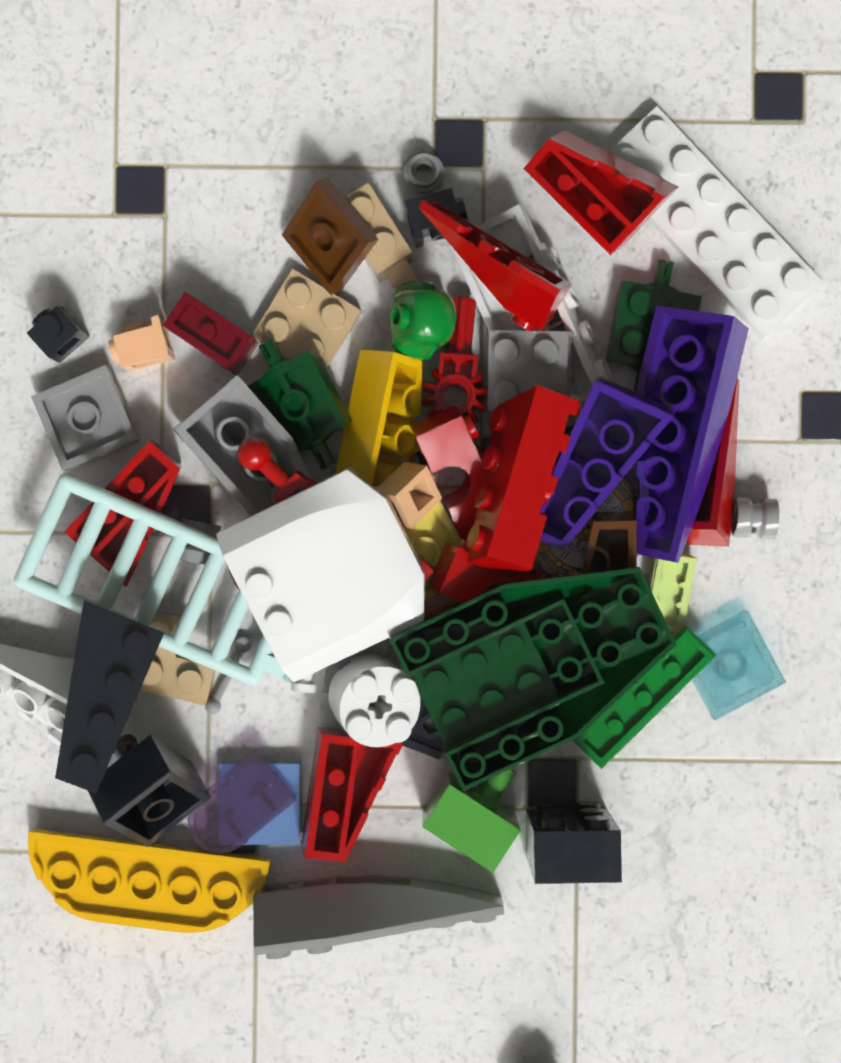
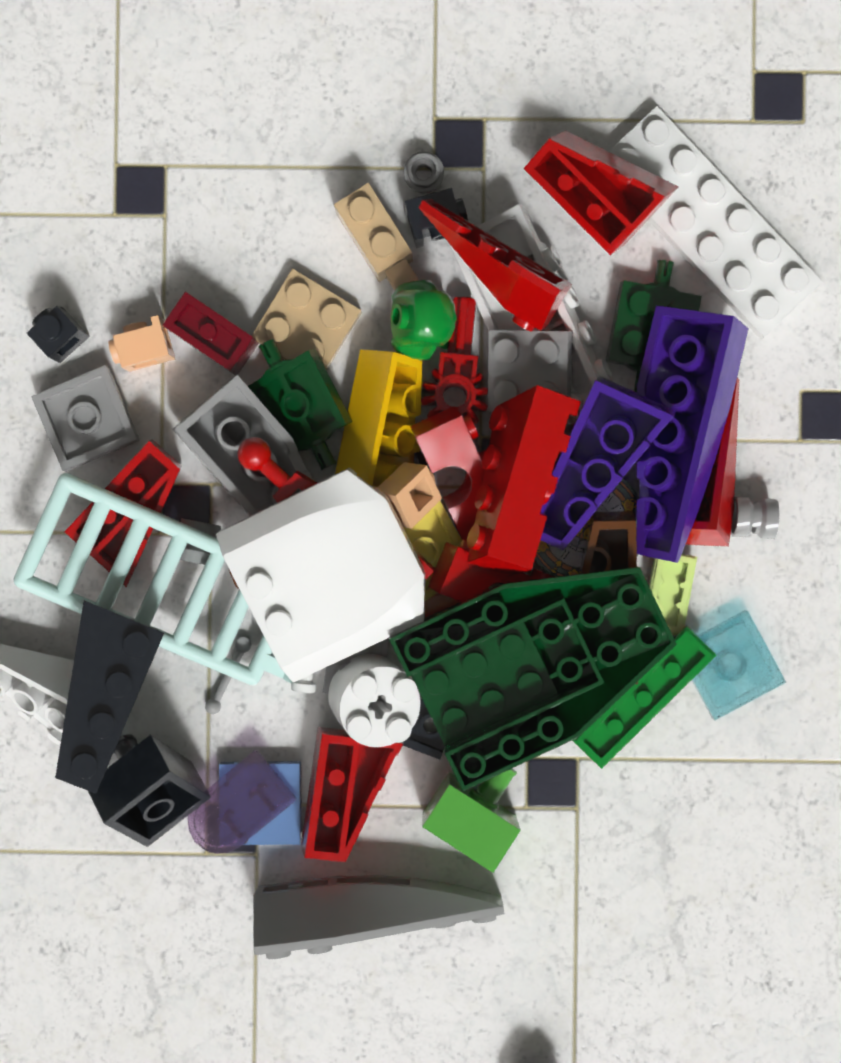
(142, 884): yellow plate -> none
(176, 675): tan plate -> none
(329, 236): reddish brown tile -> none
(573, 844): black brick -> none

